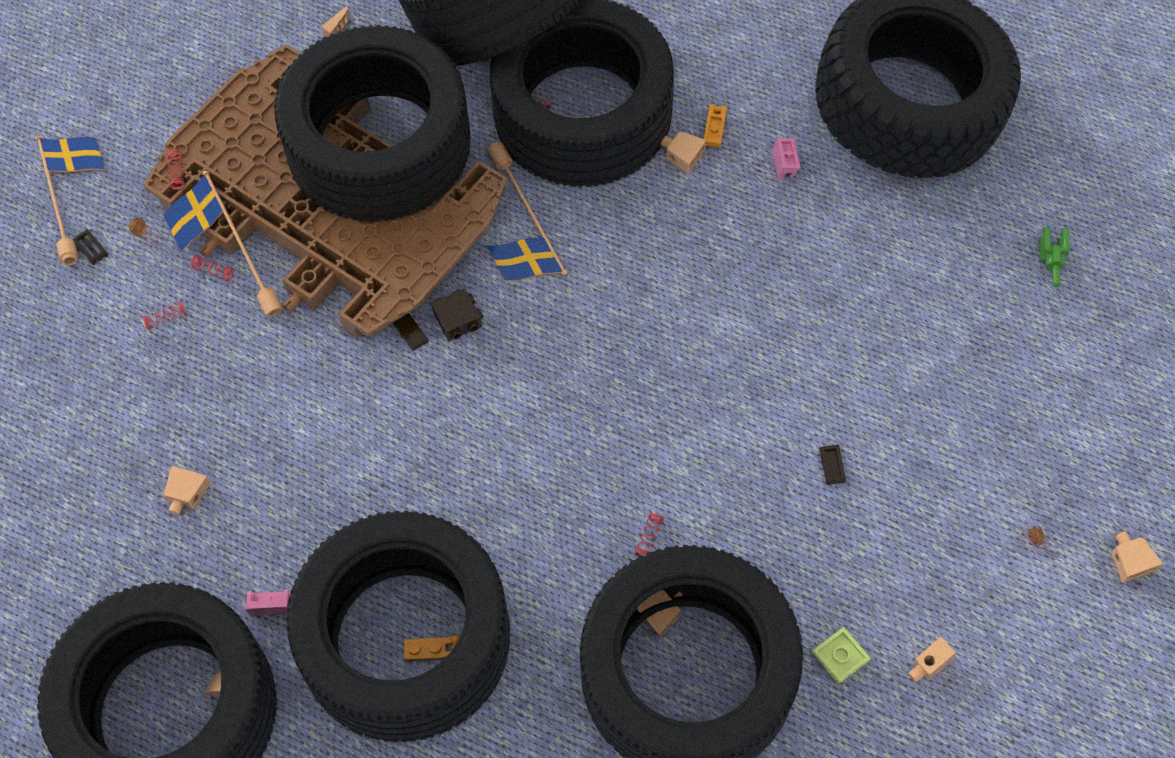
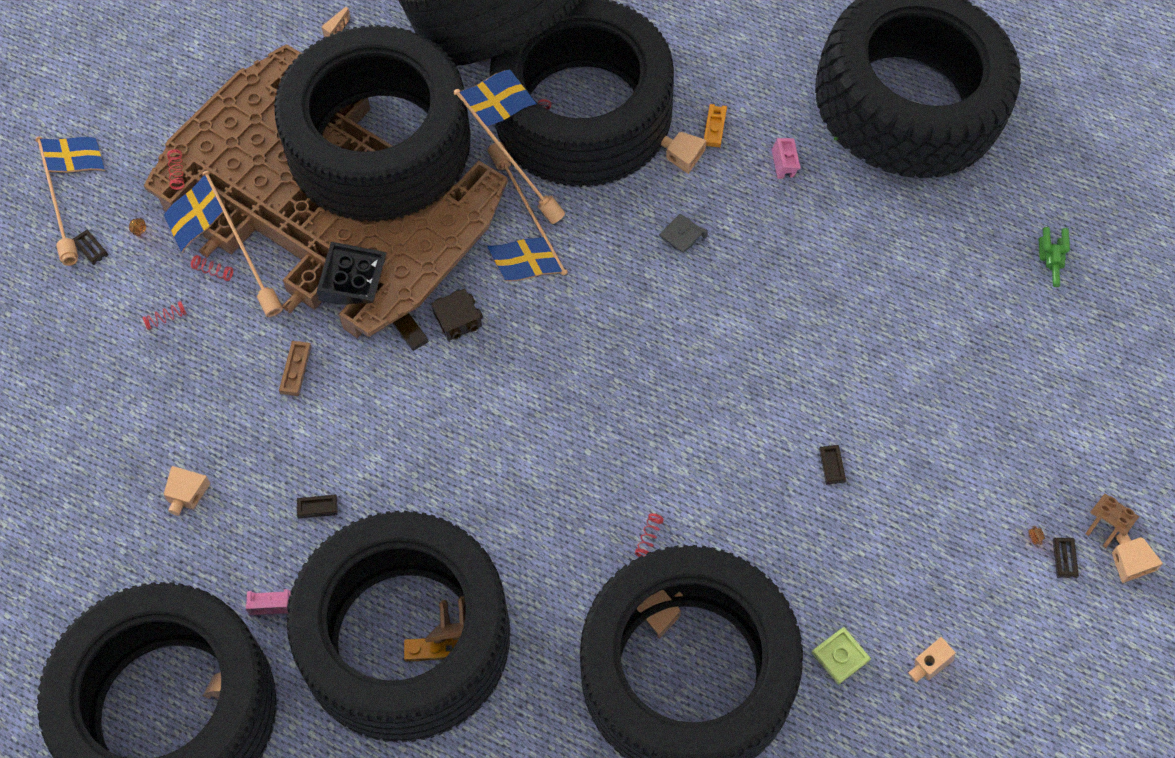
(295, 368): none -> medium nougat plate
(317, 506): none -> dark brown tile
(350, 274): none -> black slope
(446, 629): none -> medium nougat plate
(496, 101): none -> flag
(682, 233): none -> dark grey hat
(1066, 573): none -> dark brown tile
(1115, 514): none -> medium nougat plate

